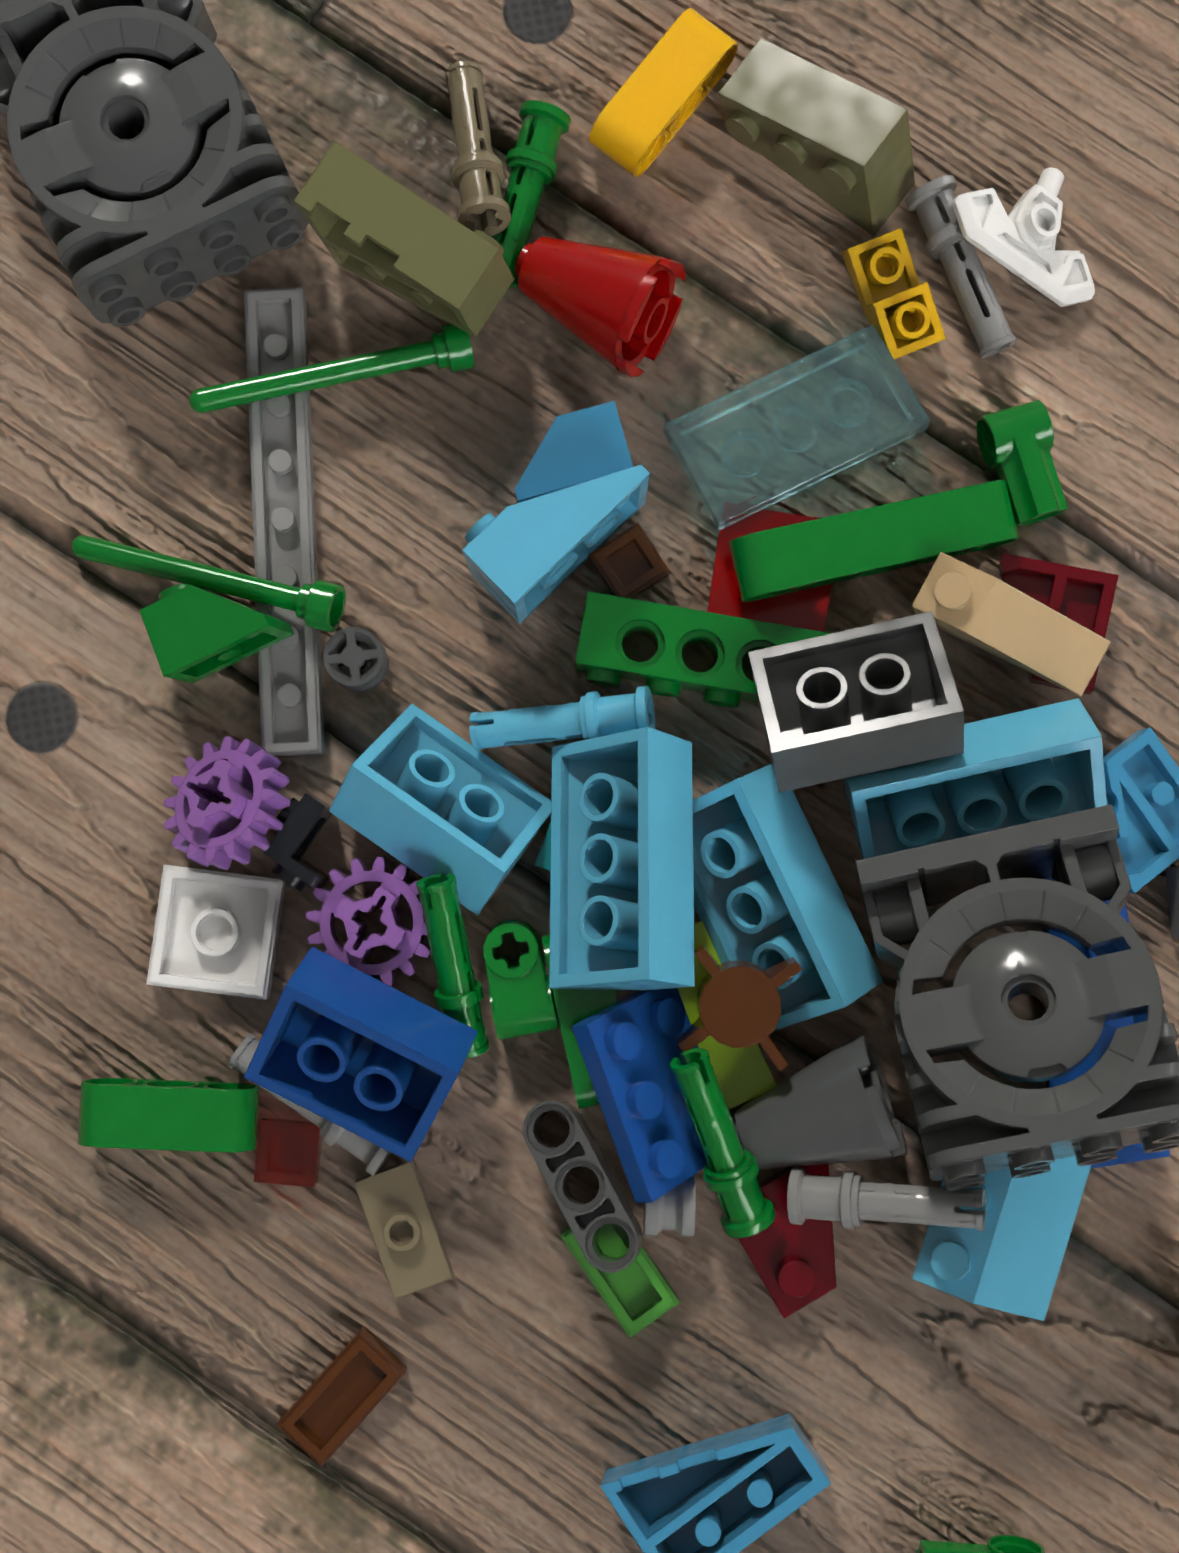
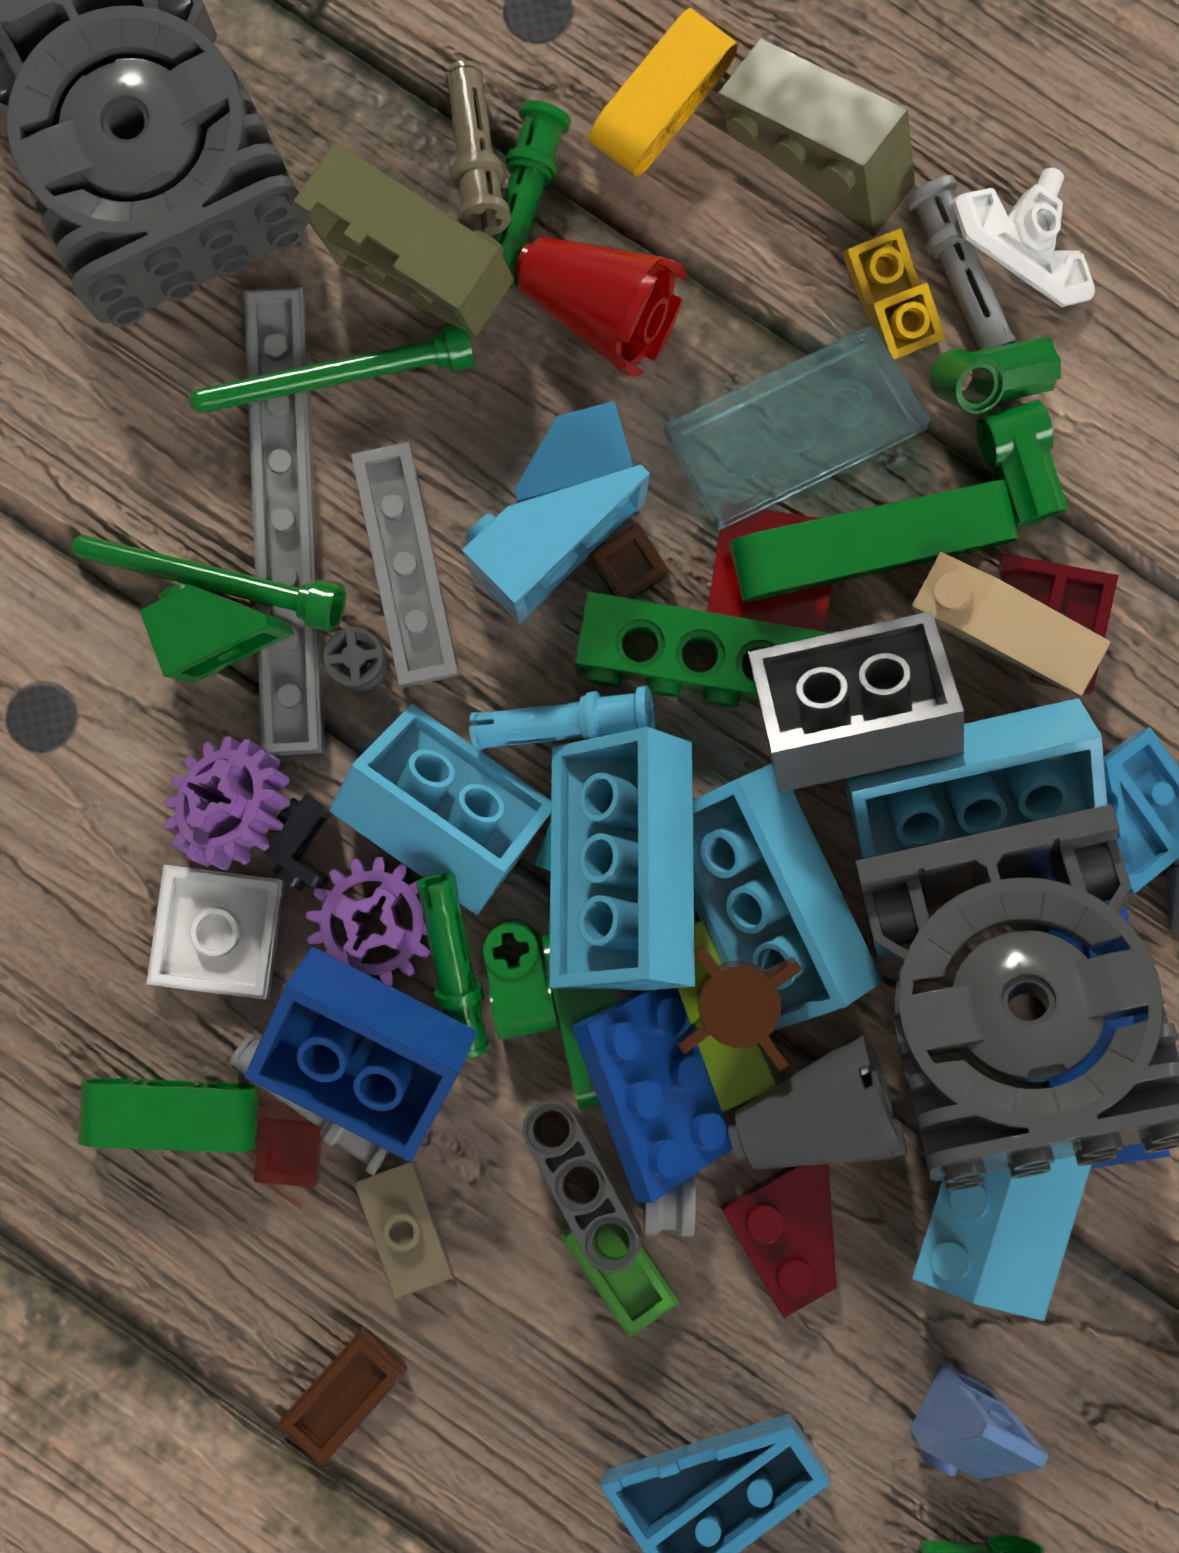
(405, 565): none -> light grey plate
(729, 1167): green pin -> none
(854, 1200): light grey pin -> none
(972, 1430): none -> medium blue slope
(997, 373): none -> green piece

